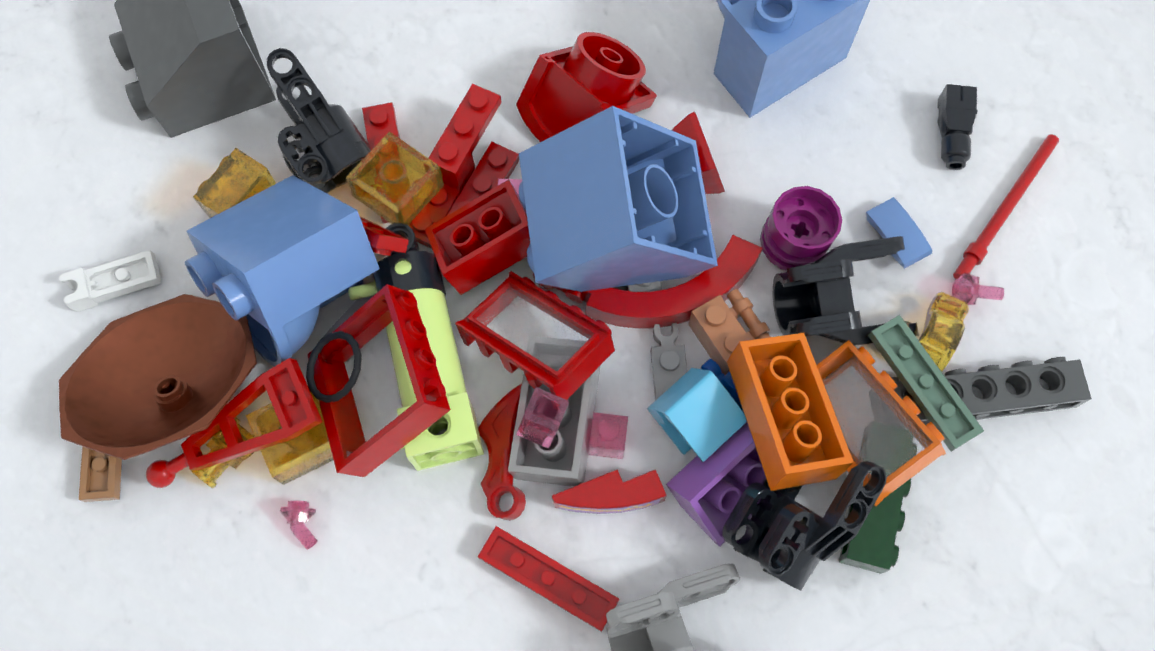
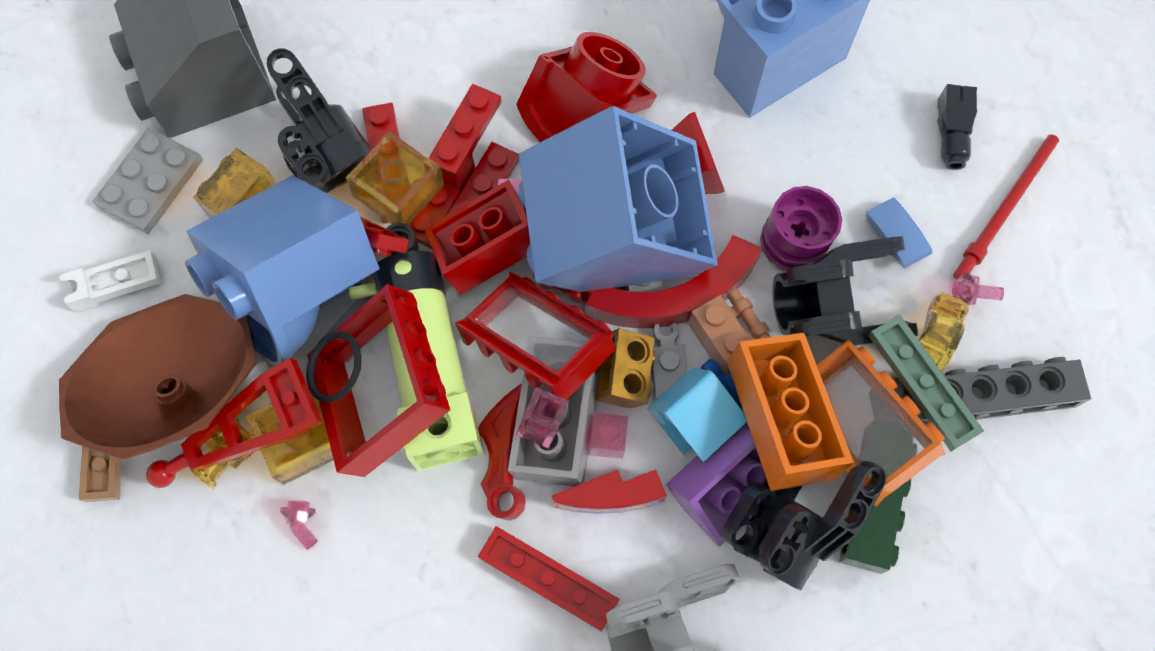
(148, 180): none -> light grey plate
(622, 368): none -> pearl gold brick

